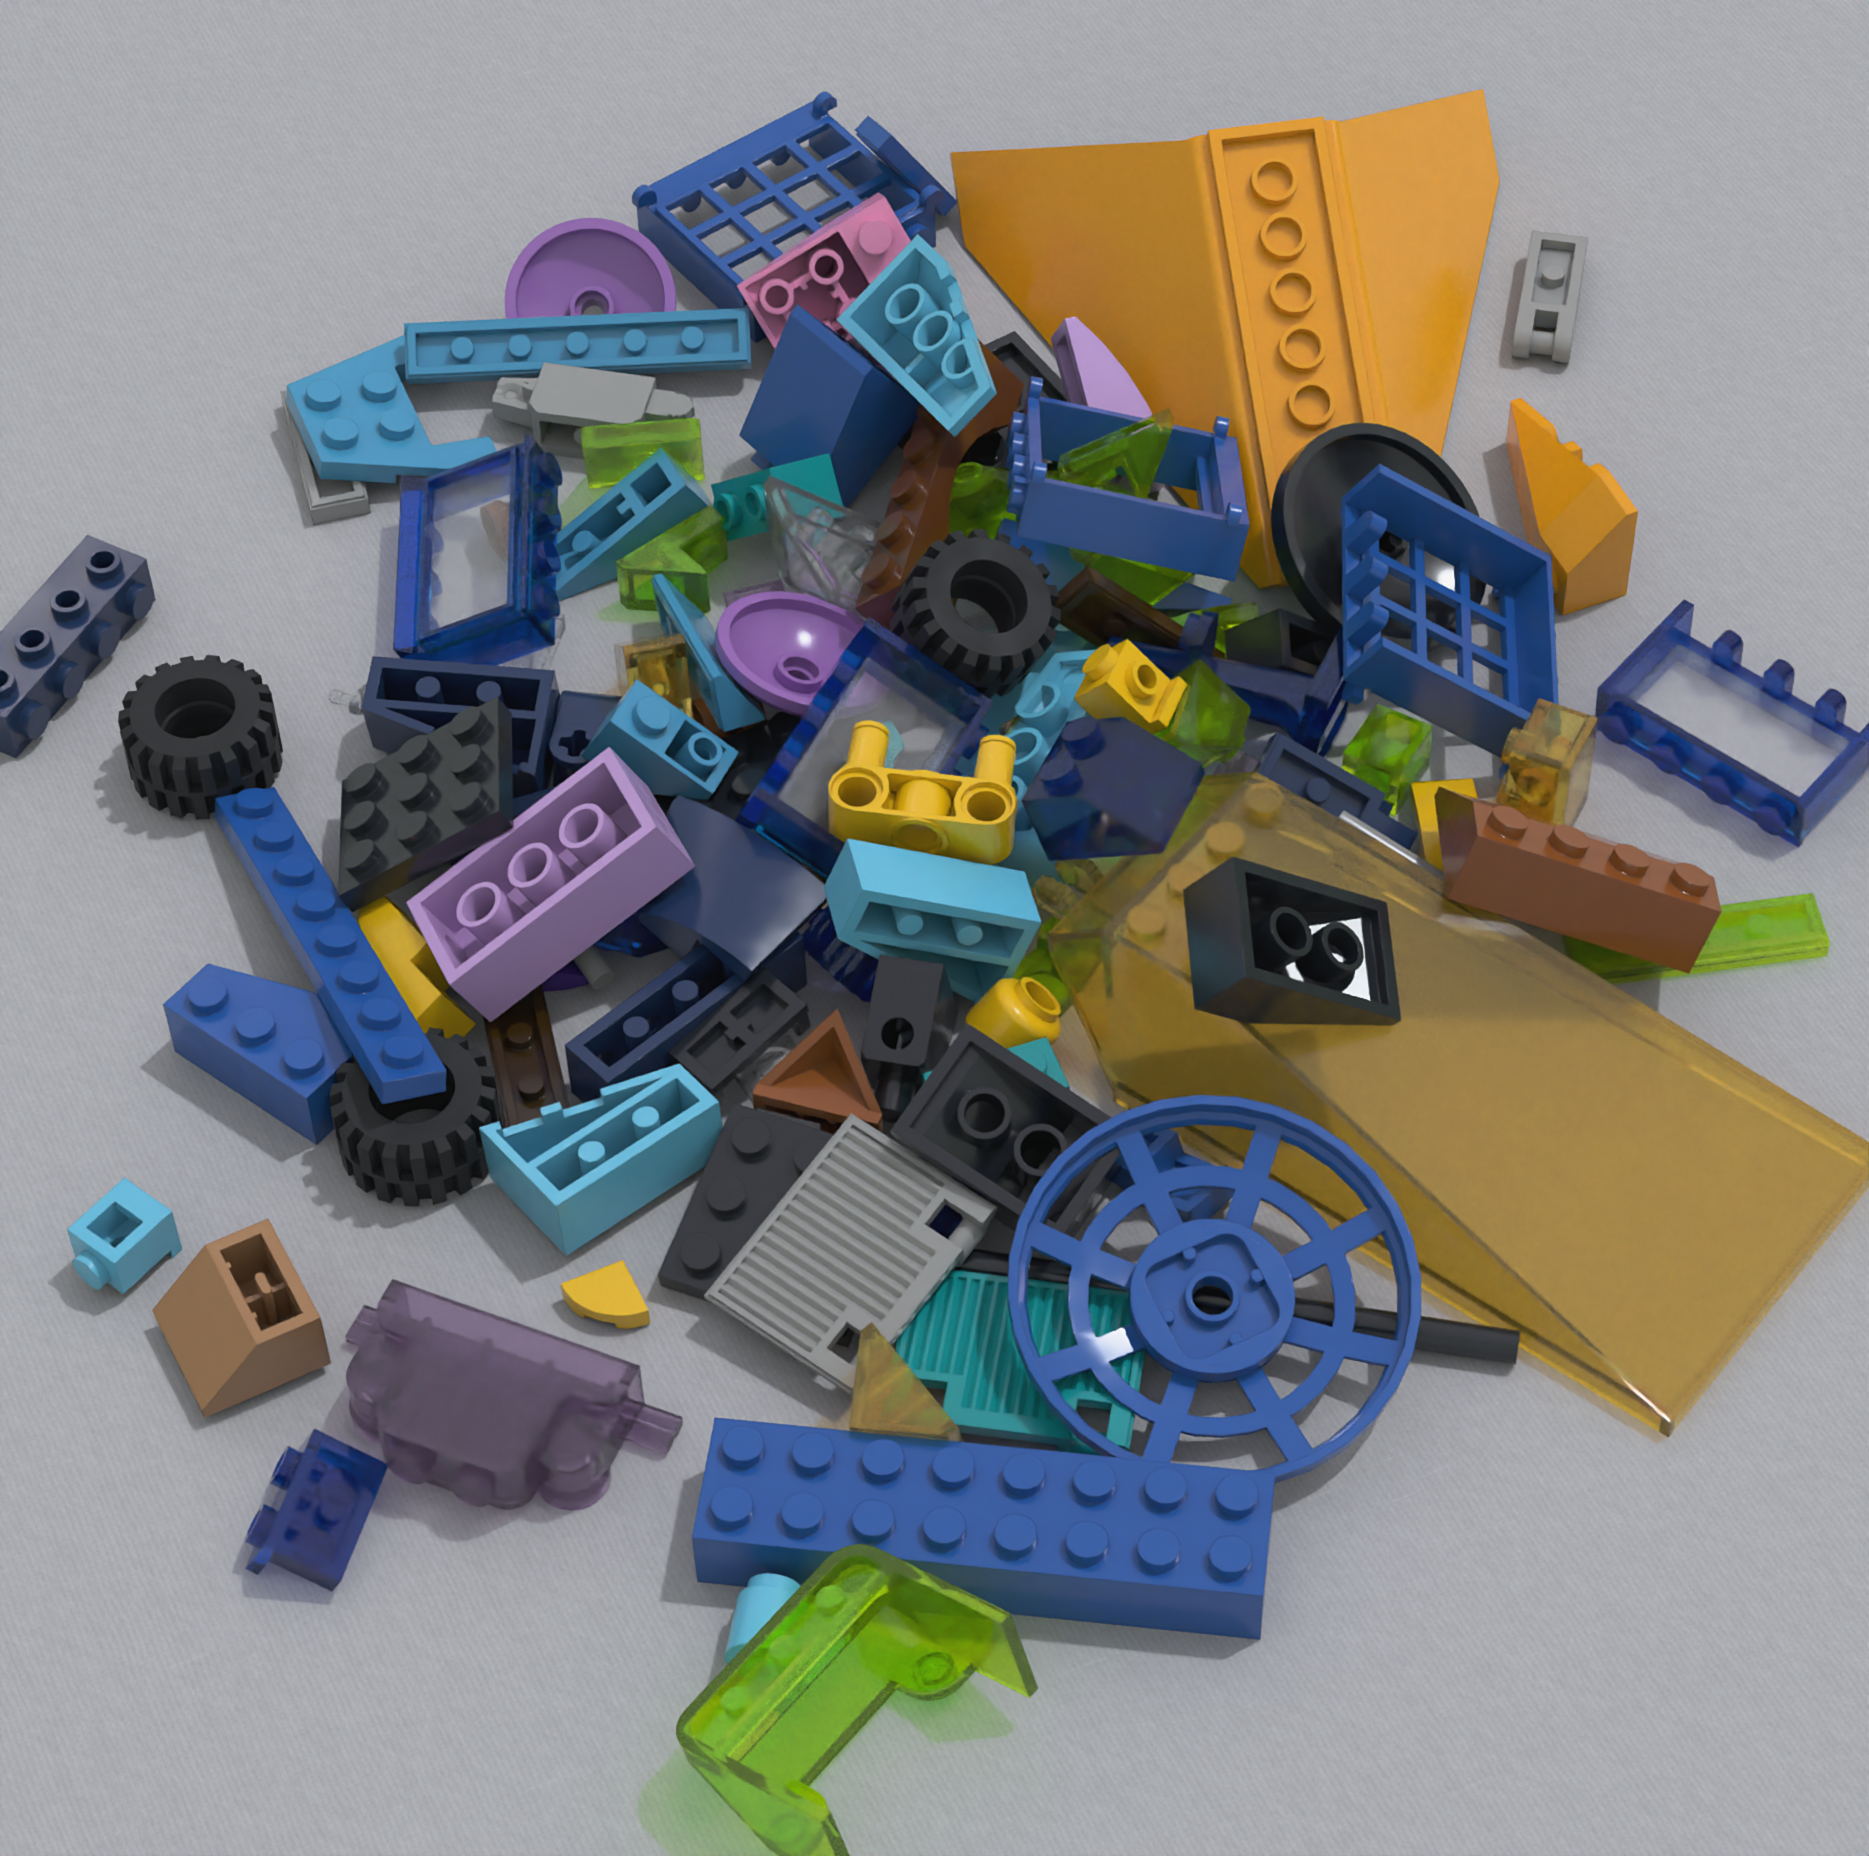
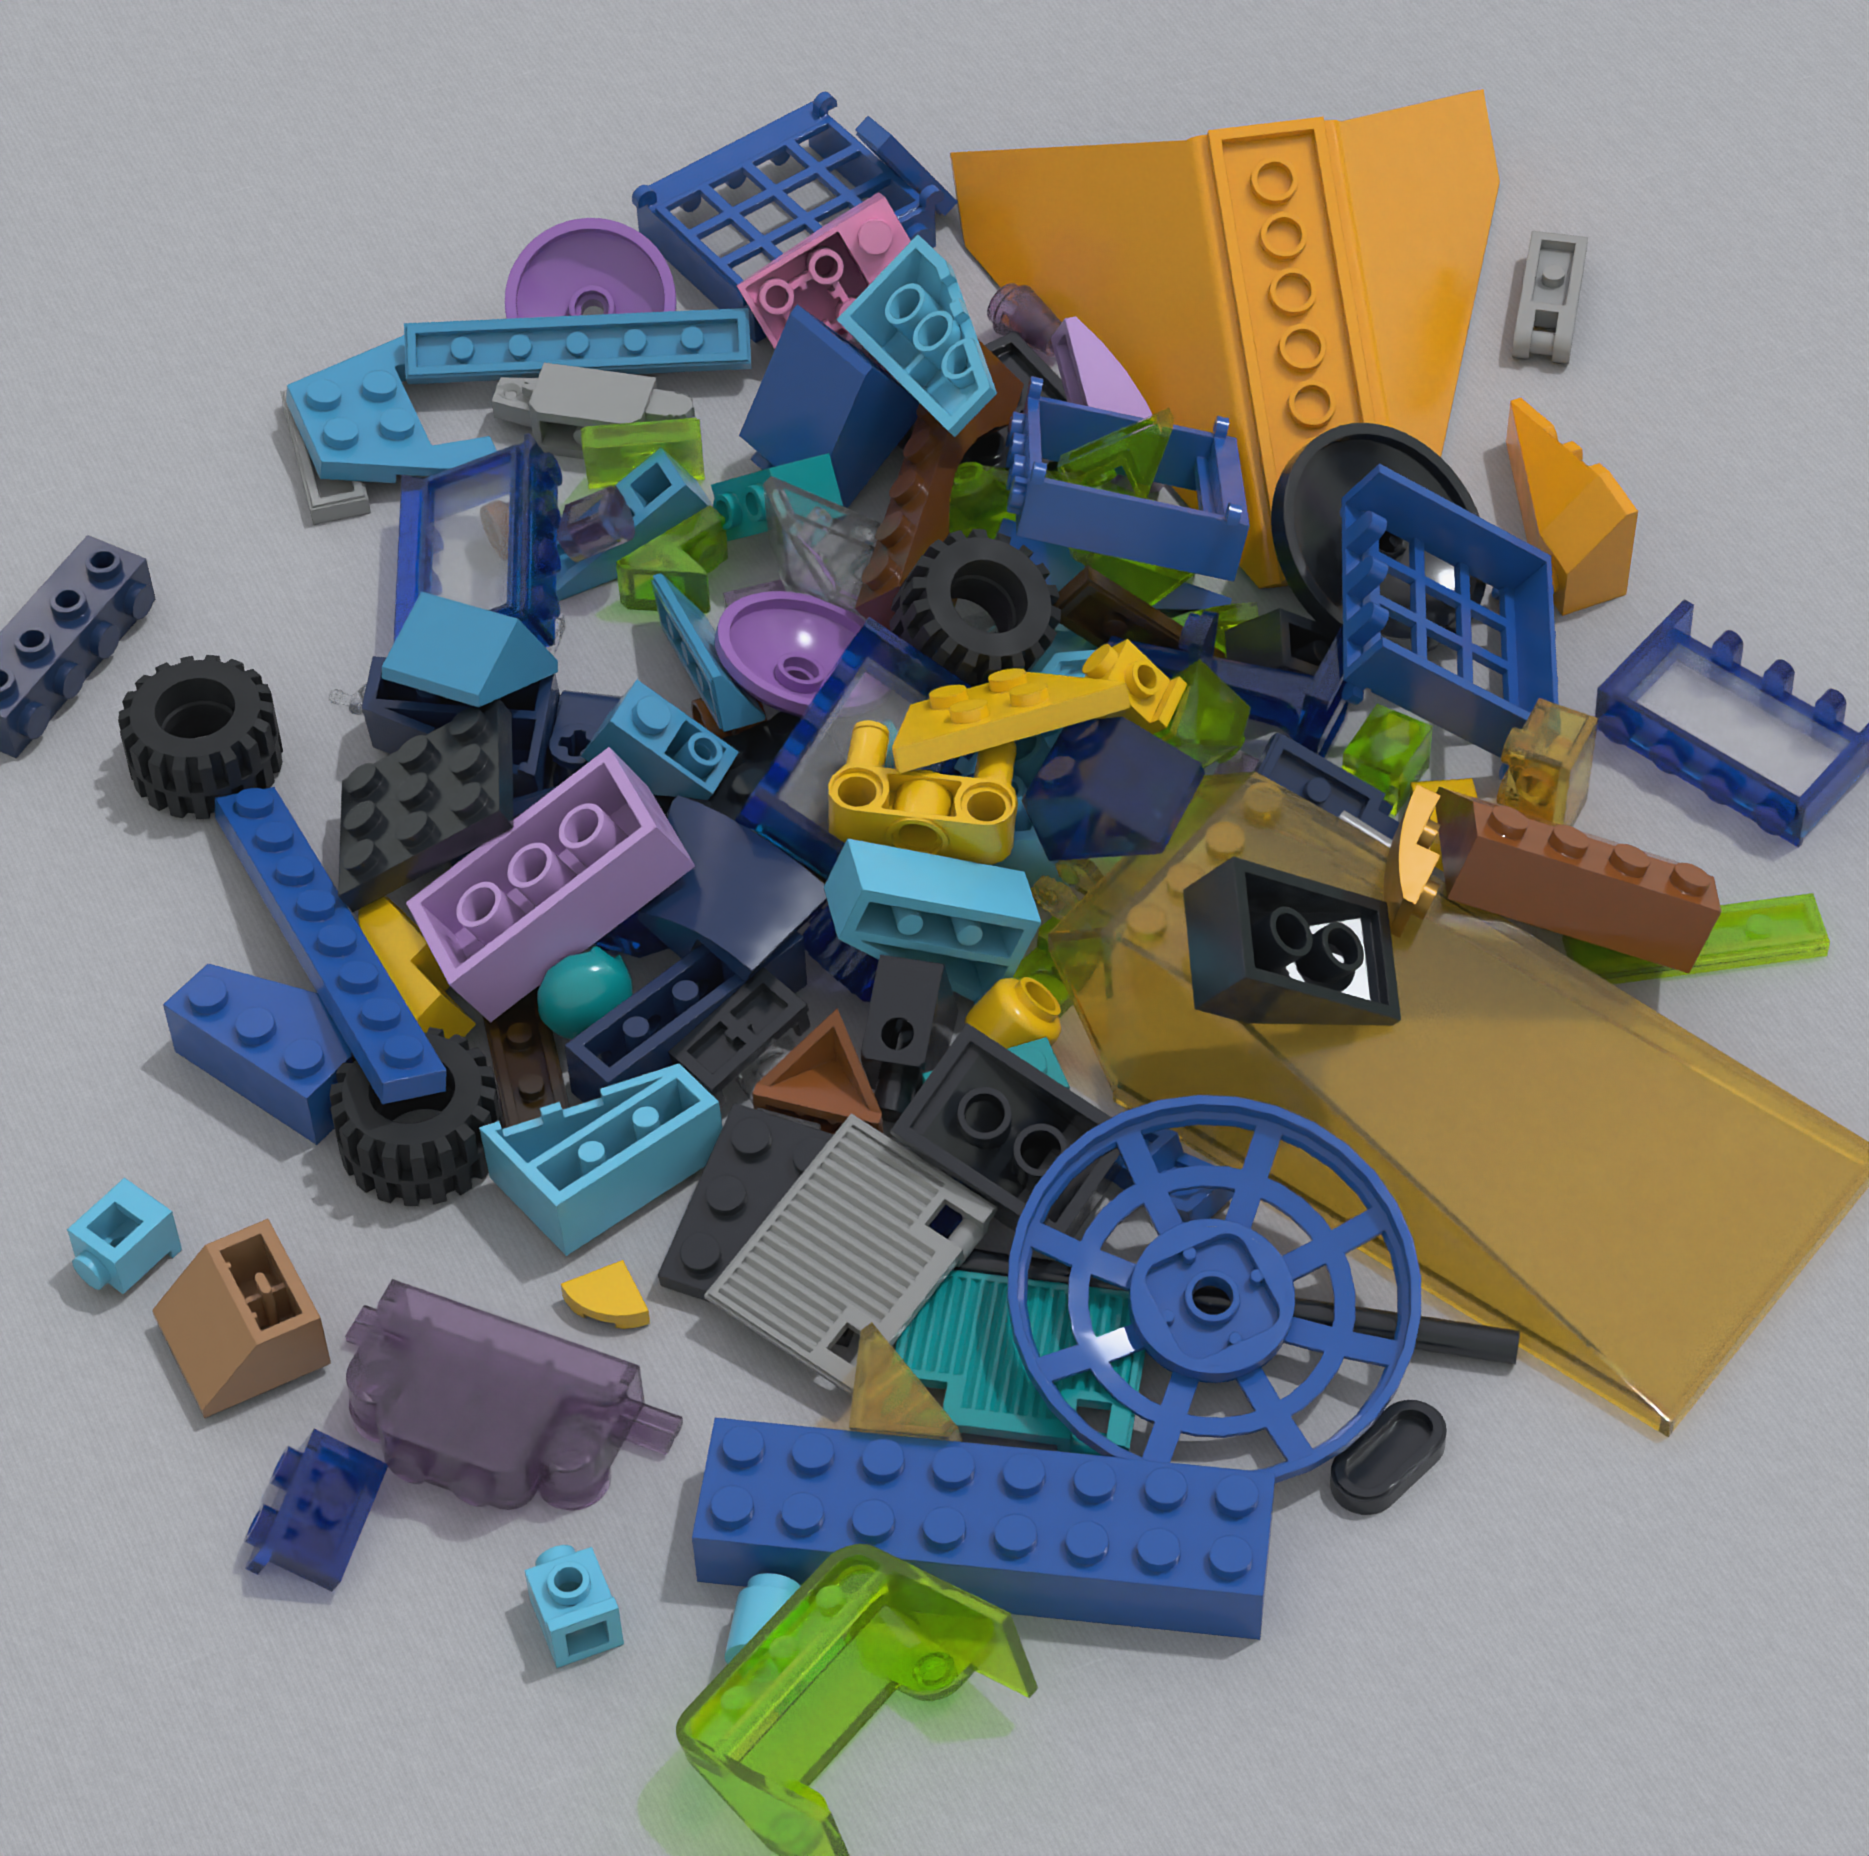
(465, 652): none -> dark azure slope
(573, 1604): none -> medium azure brick
(582, 991): none -> teal hair
(595, 524): none -> brick
(658, 664): clear yellow slope -> none
(999, 712): none -> yellow wing
(1024, 312): none -> cone
(1388, 1457): none -> black tile
(1411, 862): none -> slope

